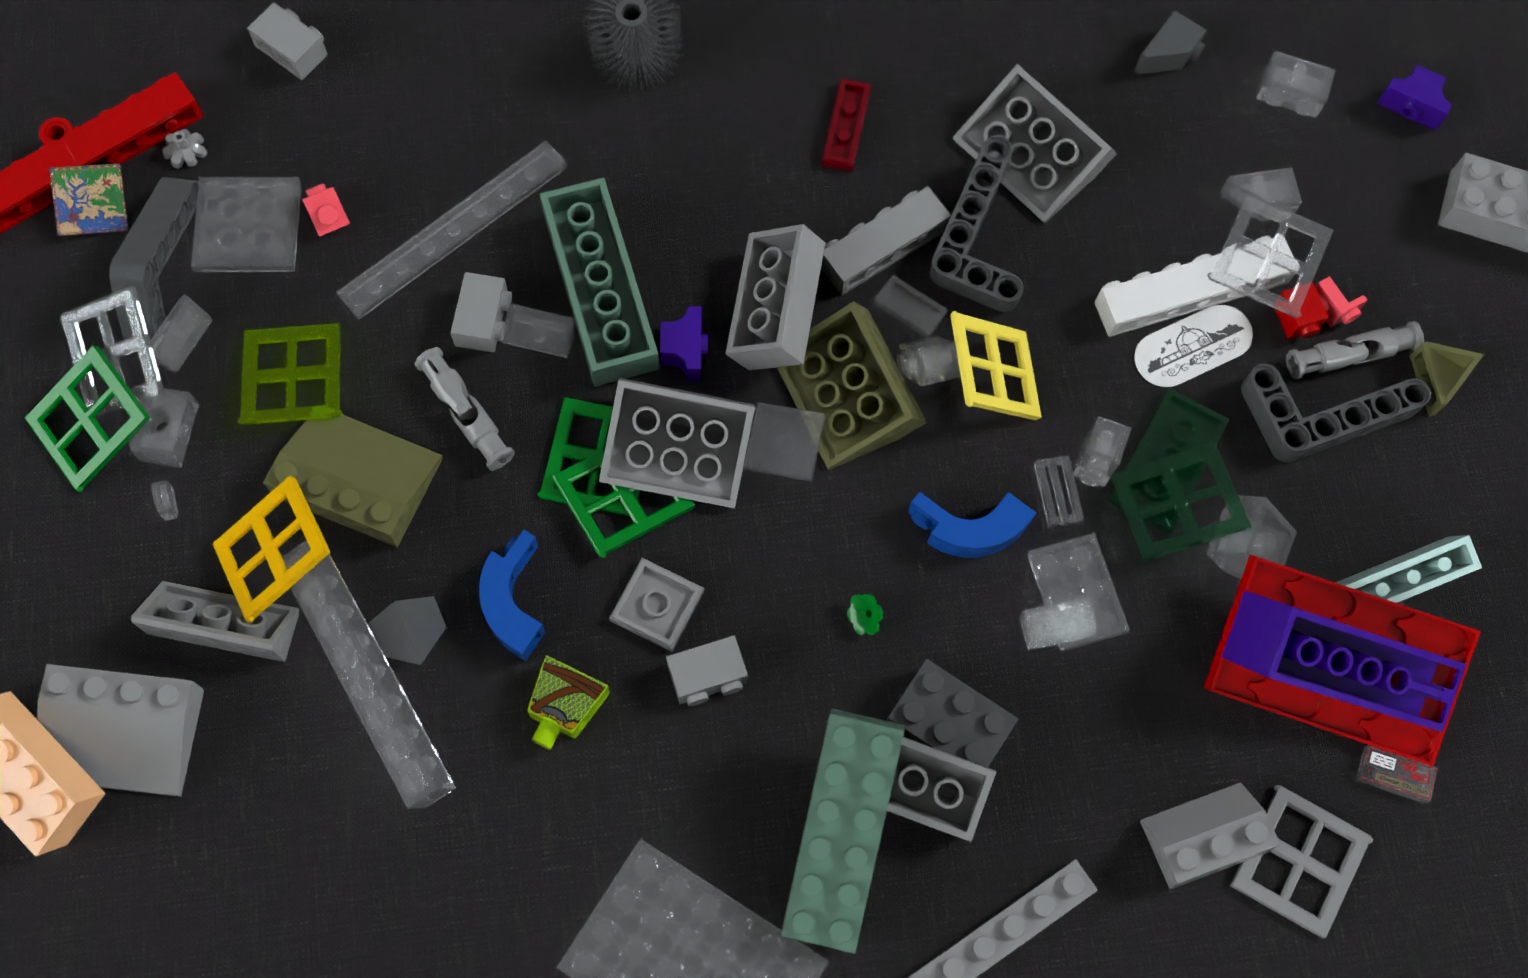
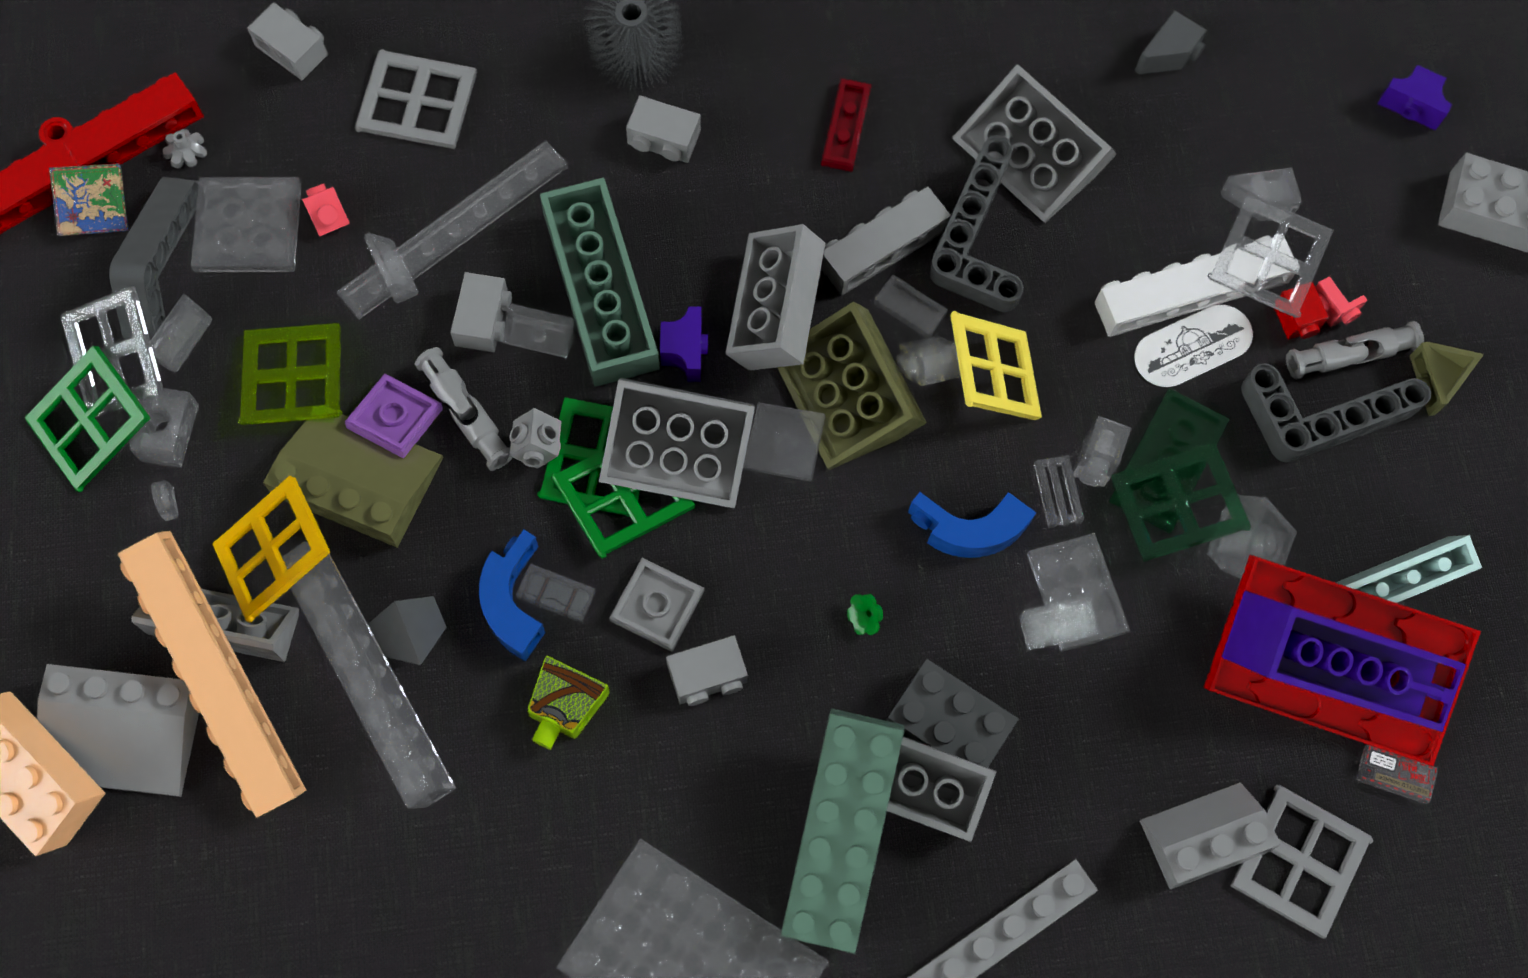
(211, 673): none -> light nougat brick
(391, 267): none -> clear slope
(393, 415): none -> medium lavender tile
(415, 99): none -> light grey window
(535, 438): none -> light grey brick
(556, 593): none -> clear tile
(663, 129): none -> light grey brick
(1295, 84): clear brick -> none

